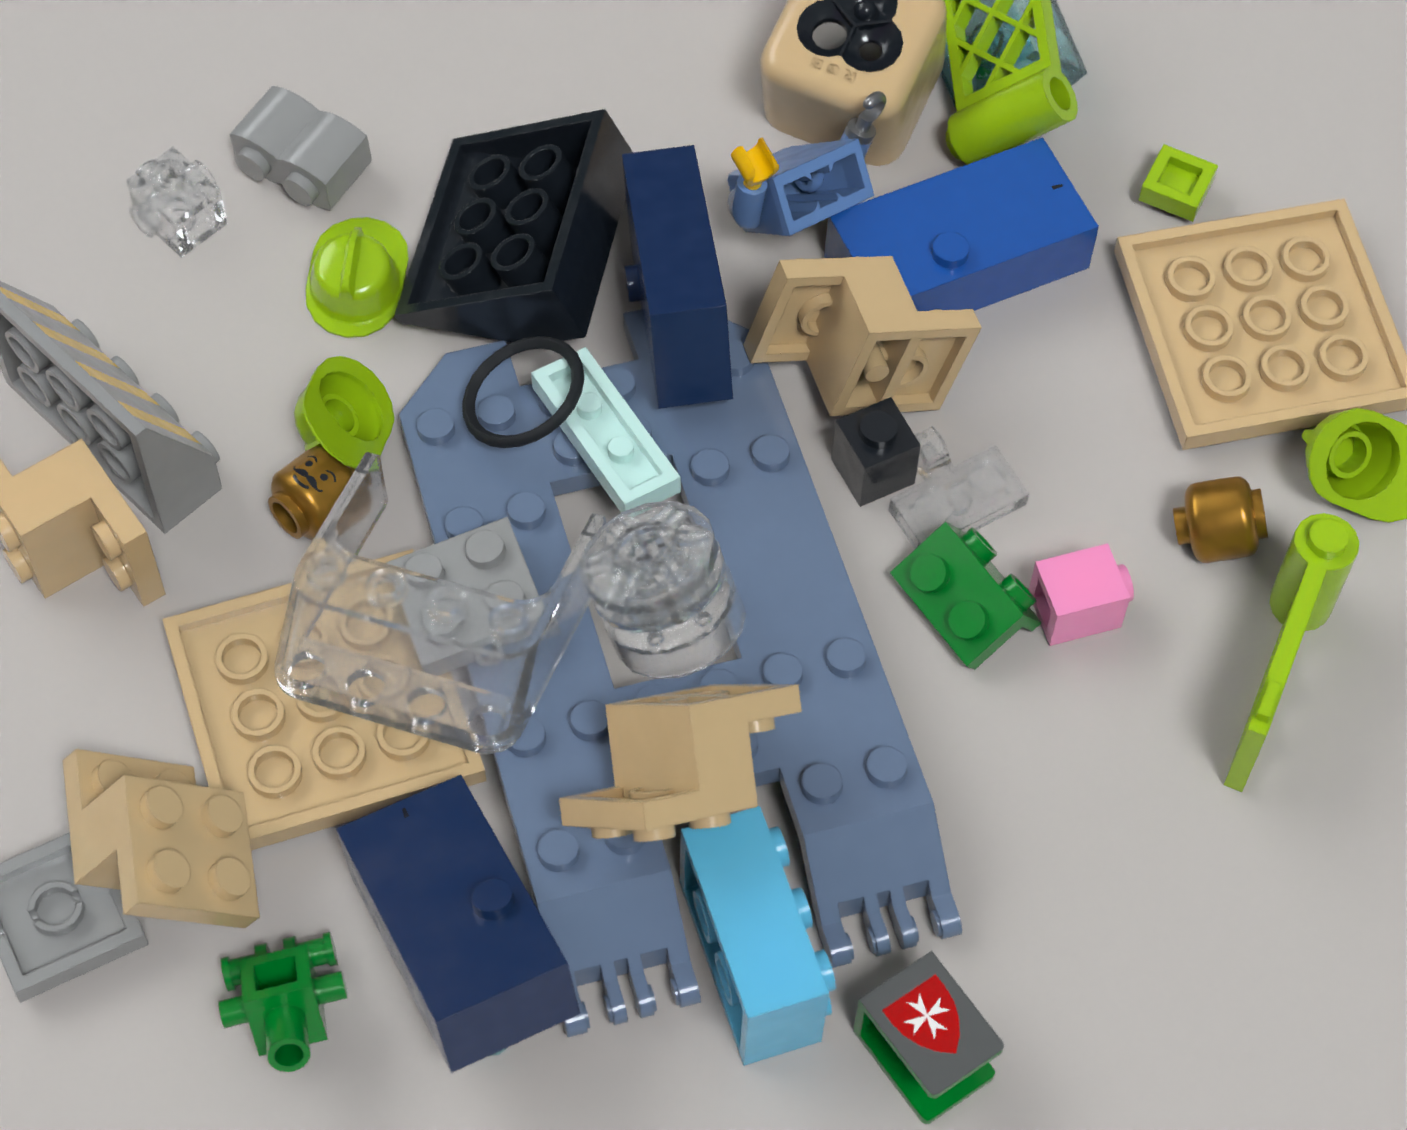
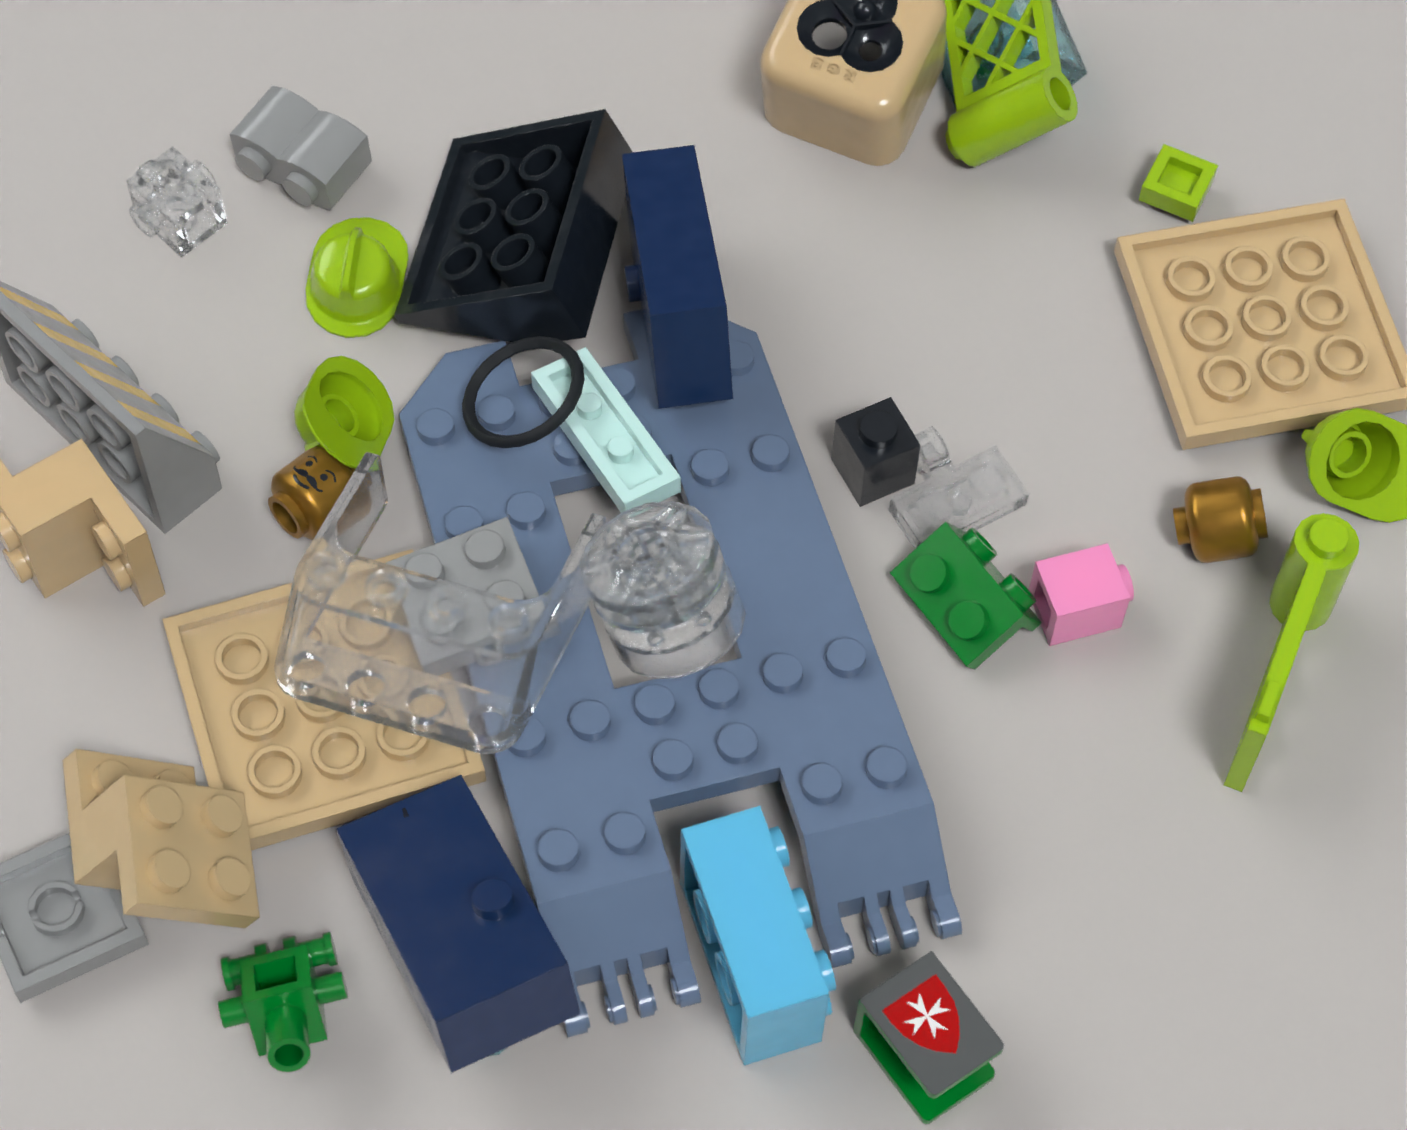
(680, 760): tan bracket -> none
(803, 182): medium blue torso -> none
(860, 334): tan bracket -> none
(975, 230): blue brick -> none

